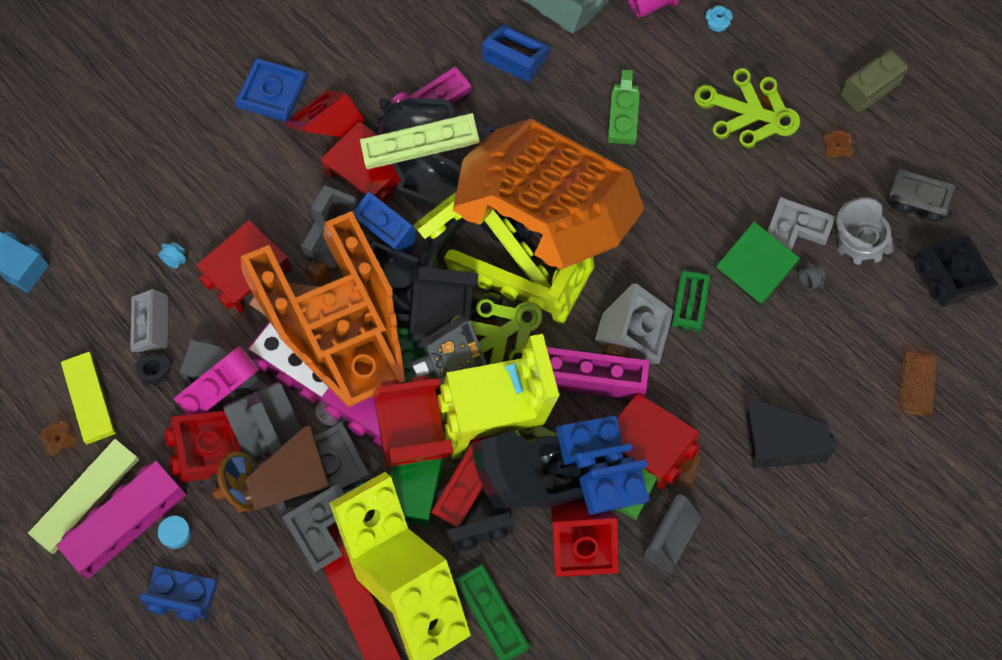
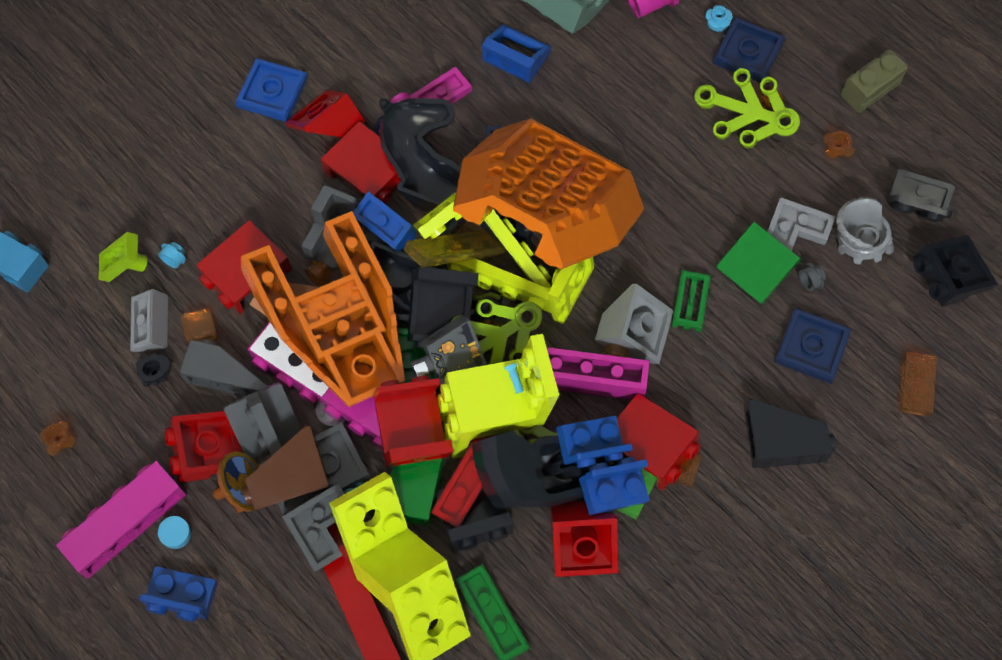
(84, 495): yellowish green tile -> none
(88, 398): neon yellow tile -> none
(121, 256): none -> lime tile
(199, 325): none -> clear orange tile
(217, 382): dark pink plate -> none
(419, 141): yellowish green tile -> none
(453, 248): none -> clear yellow tile
(624, 111): bright green hinge -> none
(673, 534): dark grey tile -> none
(749, 48): none -> dark blue tile
(813, 345): none -> dark blue tile

